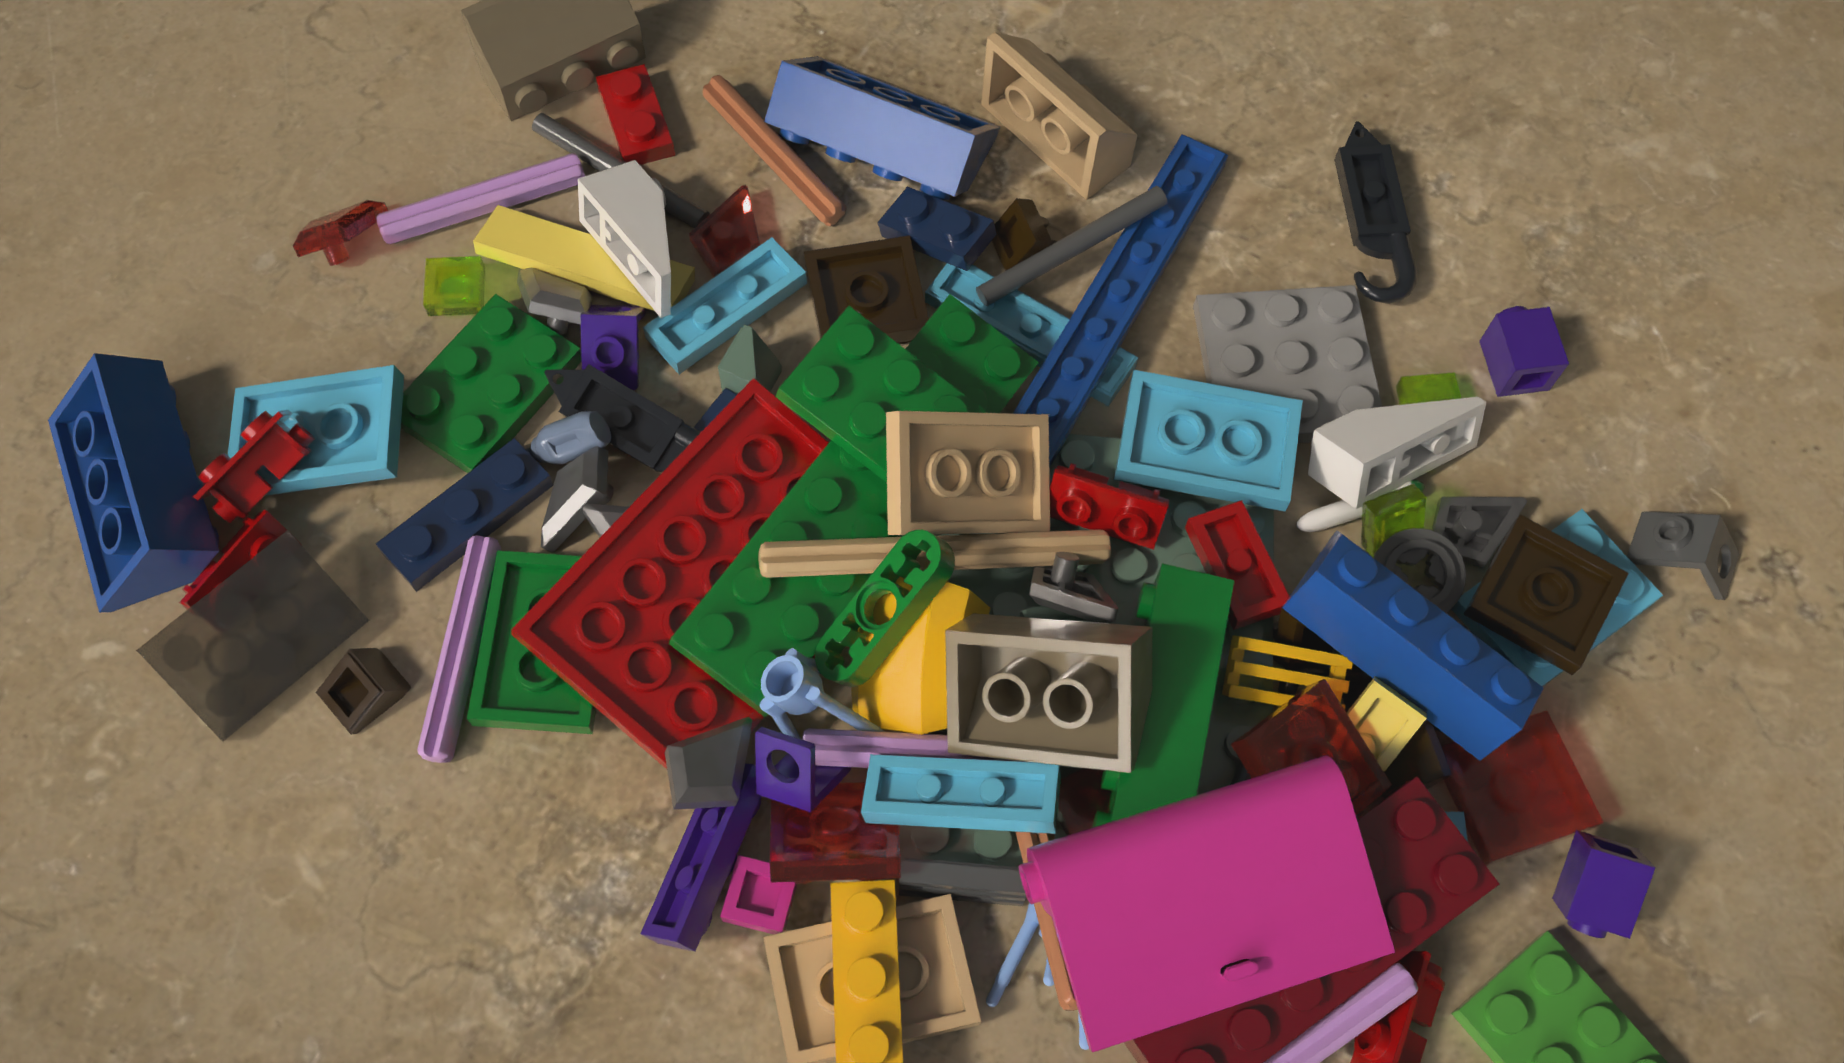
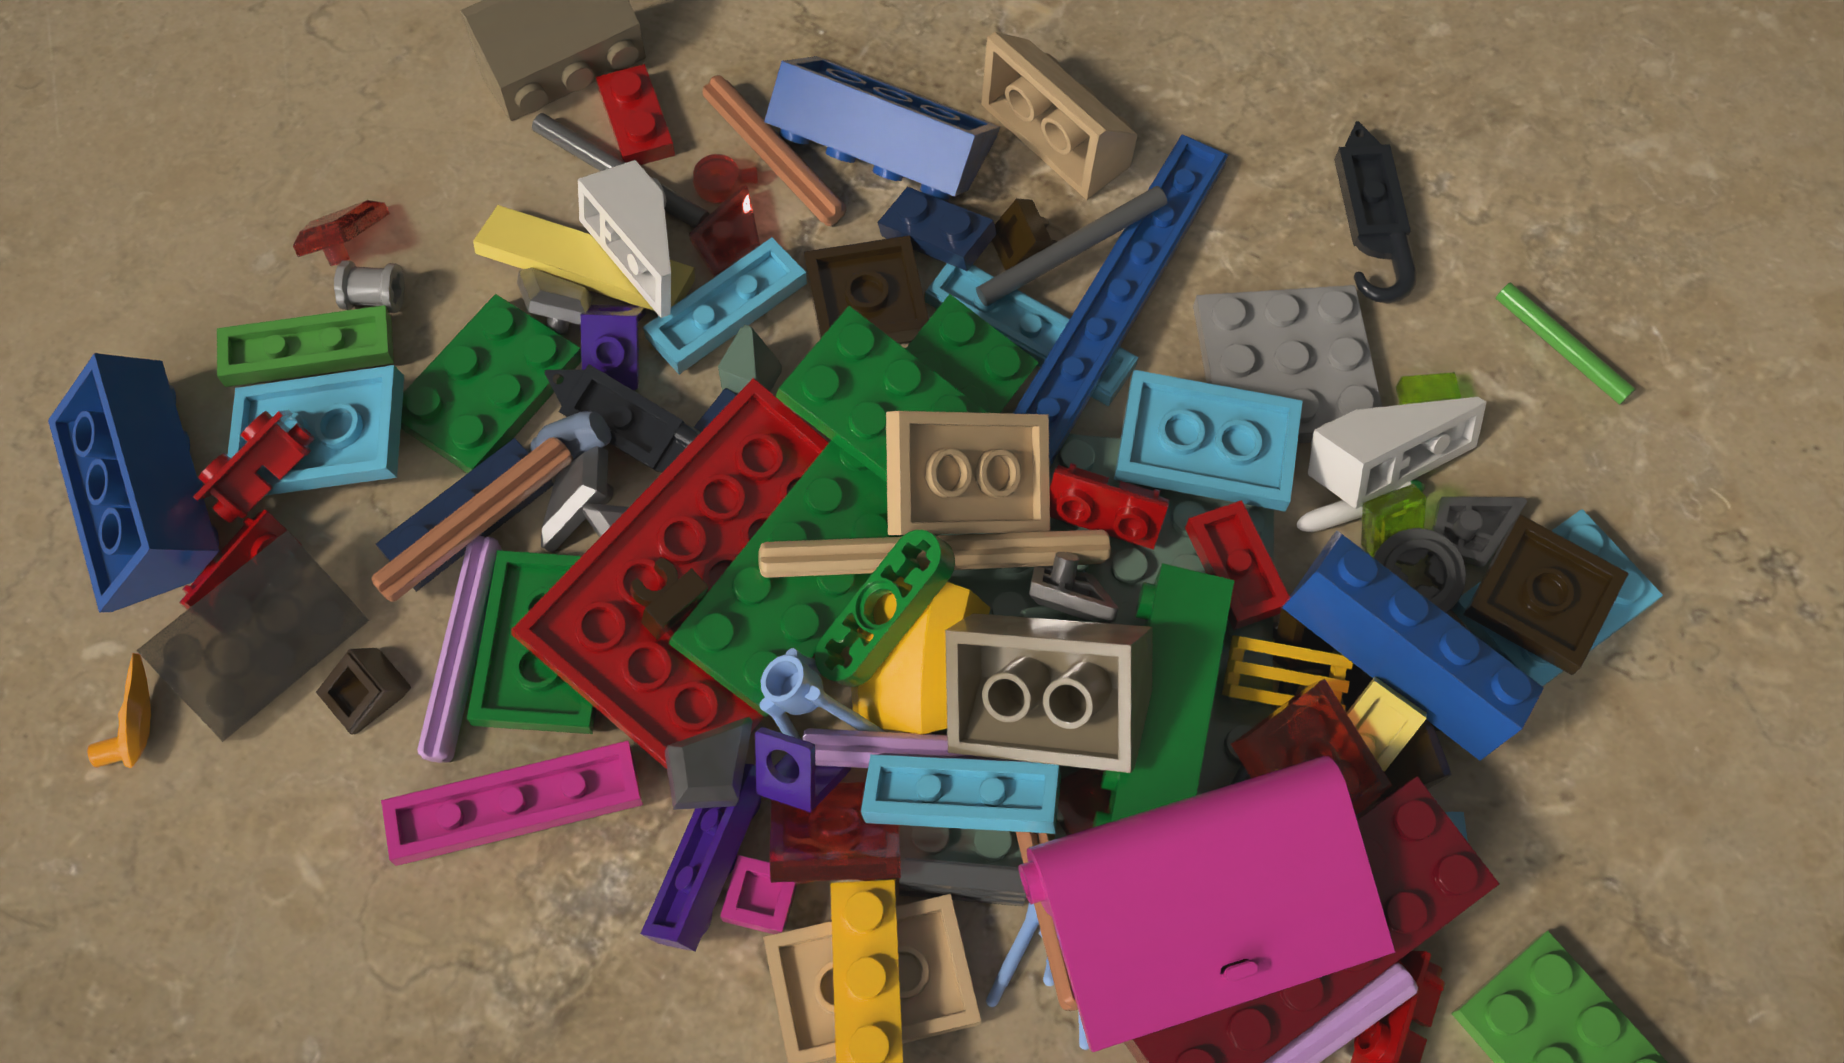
(133, 722): none -> light orange bar
(304, 346): none -> bright green plate
(369, 286): none -> light grey bush
(454, 285): clear neon green plate -> none
(471, 519): none -> nougat axle
(479, 198): lavender axle -> none
(510, 803): none -> dark pink plate
(672, 602): none -> dark brown tile
(719, 177): none -> clear red piece
(1520, 792): clear red plate -> none
(1523, 351): dark purple brick -> none
(1565, 343): none -> bright green bar
(1602, 886): dark purple brick -> none
(1686, 542): dark grey bracket -> none

